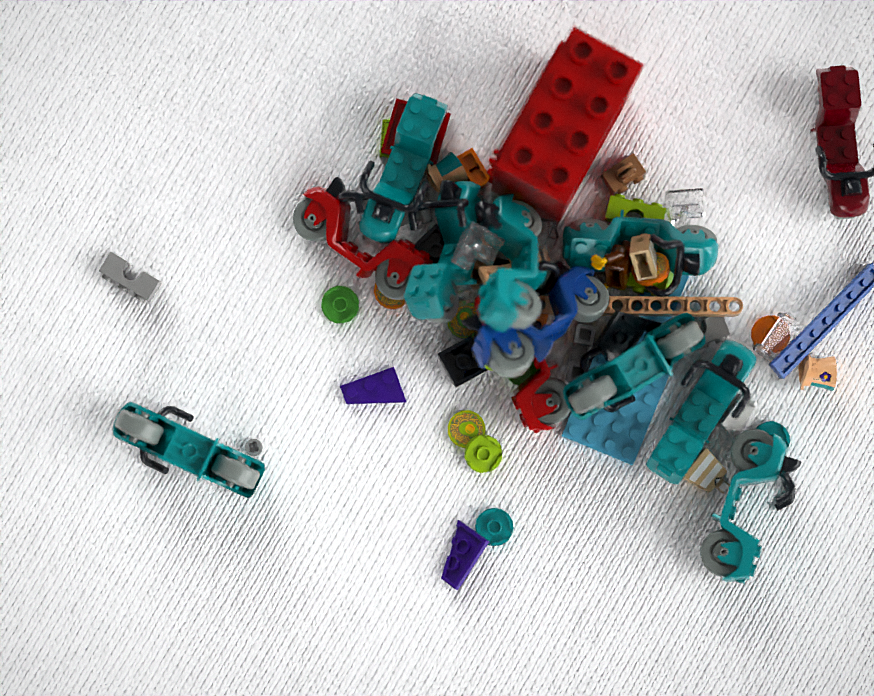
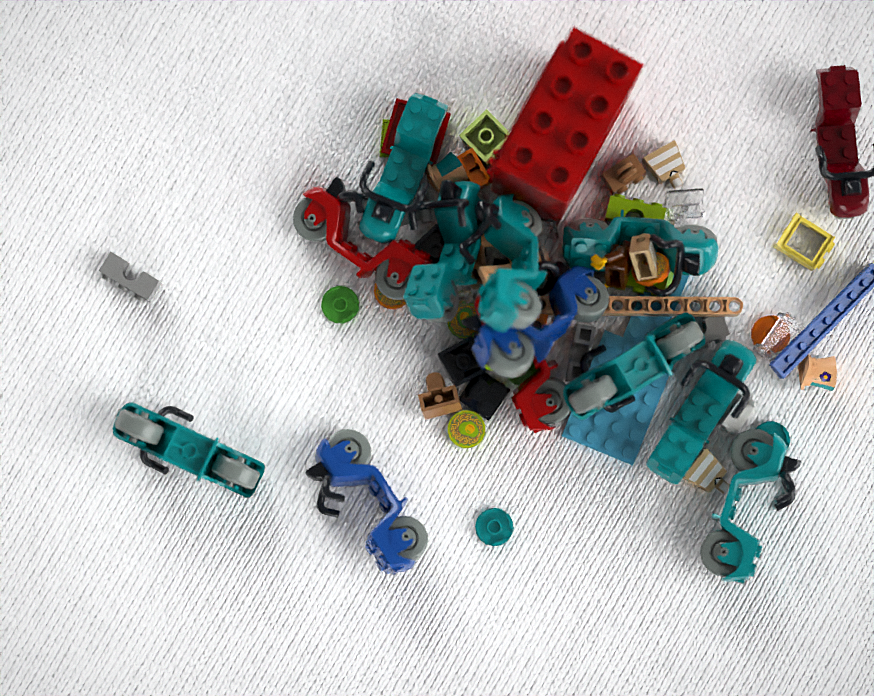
(248, 449): light grey bush -> none
(345, 462): none -> blue piece
(373, 389): dark purple wing -> none
(439, 398): none -> medium nougat brick
(465, 552): dark purple wing -> none
(476, 243): clear panel -> none
(483, 453): lime tile -> none
(484, 136): none -> yellowish green brick
(484, 395): none -> black slope
(622, 333): black wing -> none
(666, 164): none -> tan torso
(805, 242): none -> window

